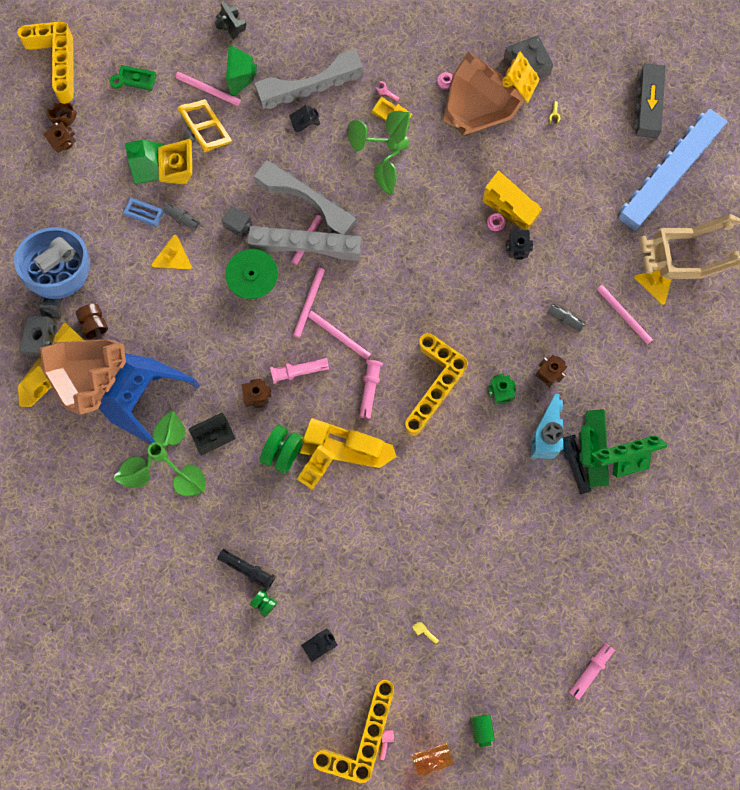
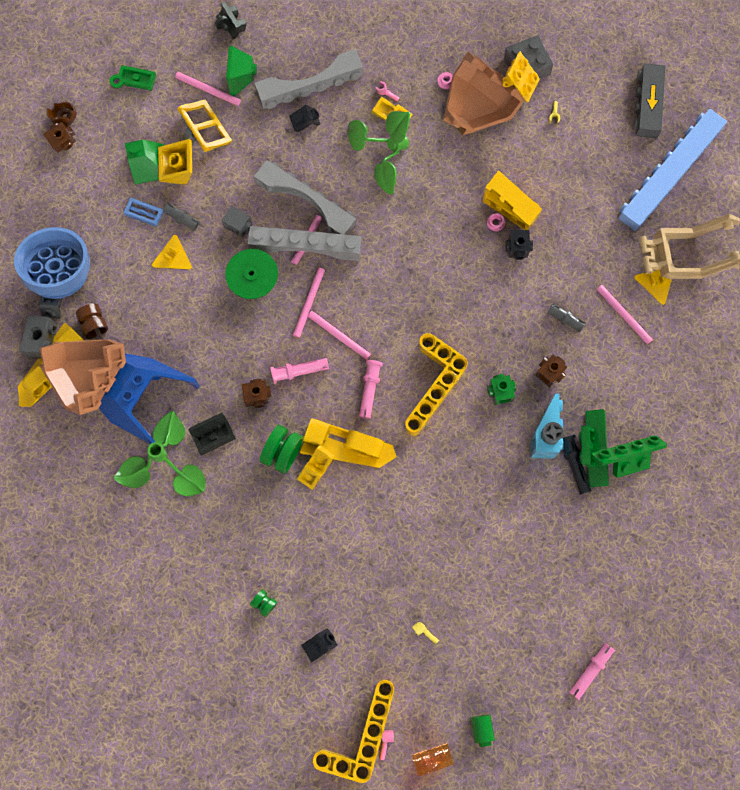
(58, 251): light grey piece -> none
(59, 38): yellow beam -> none
(253, 573): black pin -> none

